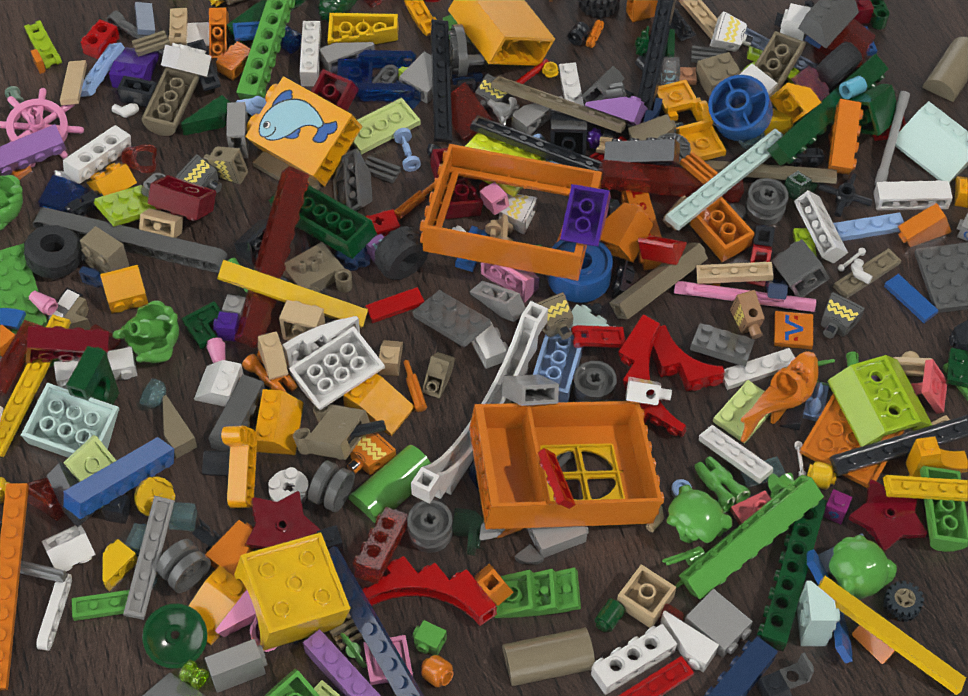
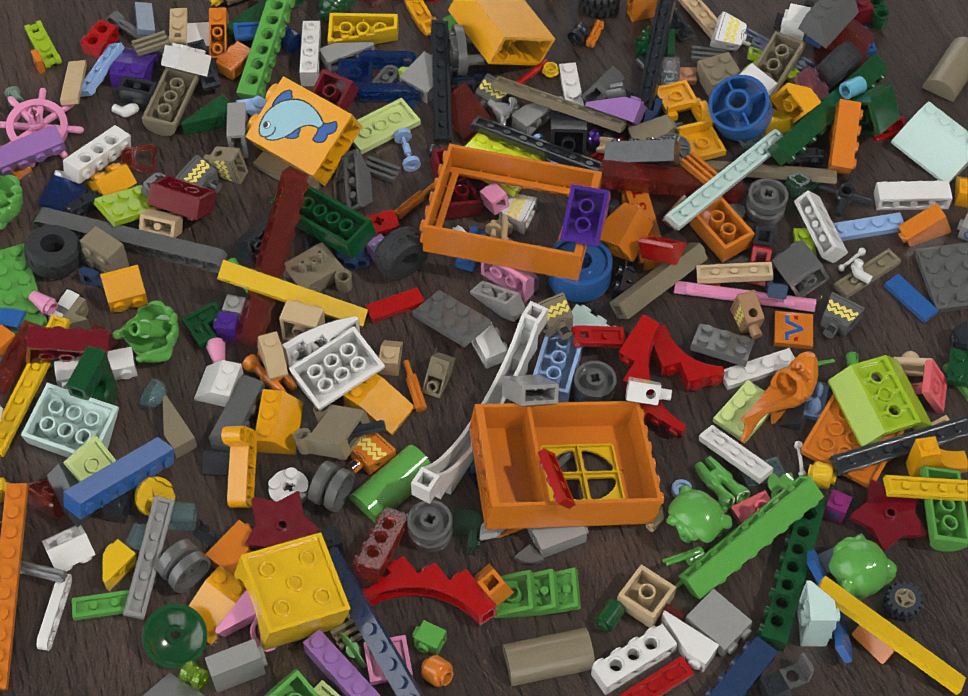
(901, 105): light grey piece -> none

